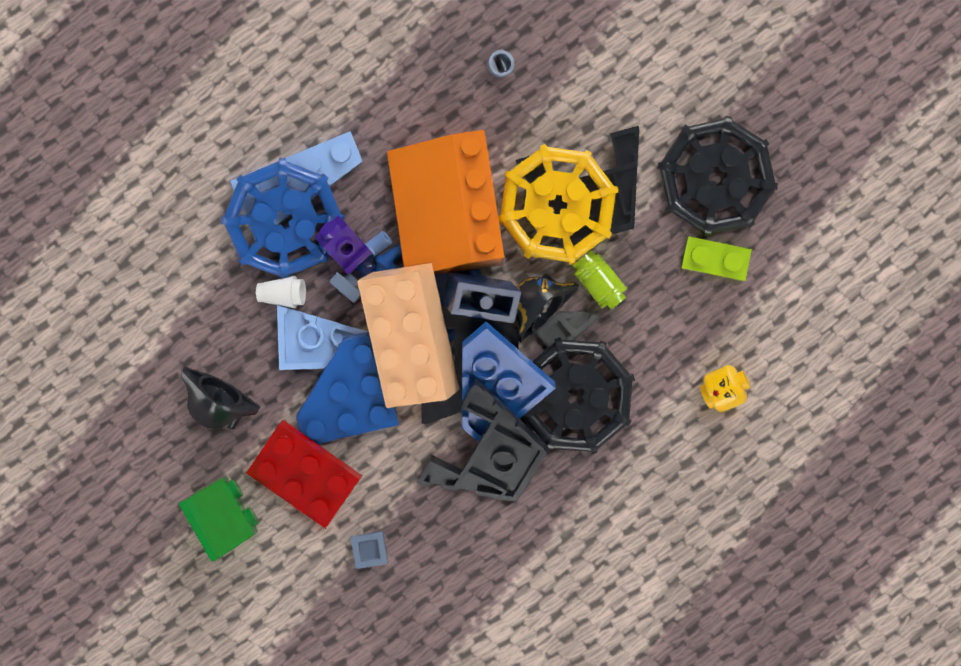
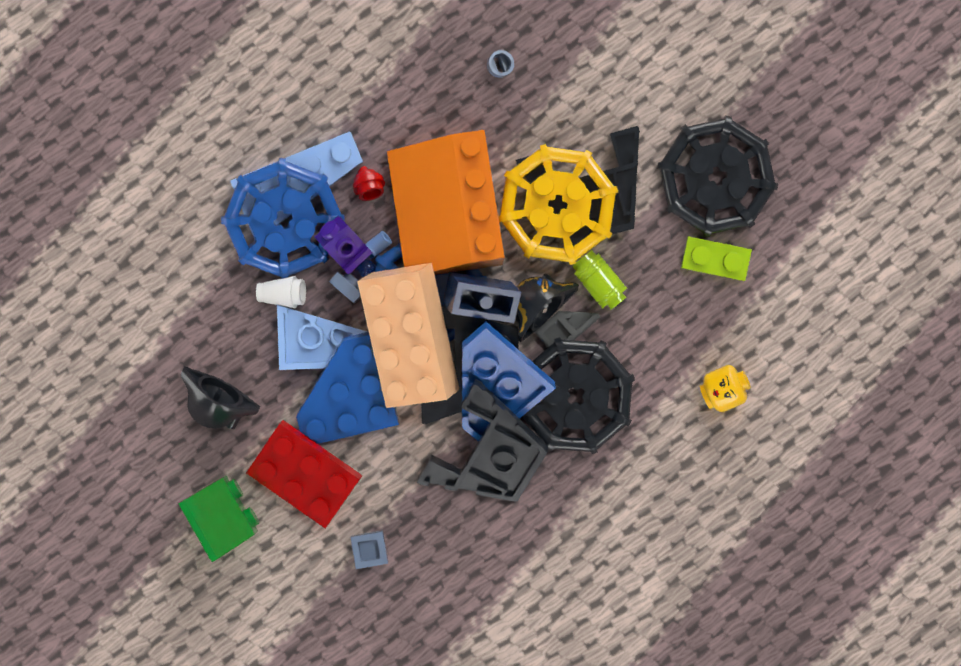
(368, 184): none -> red plate

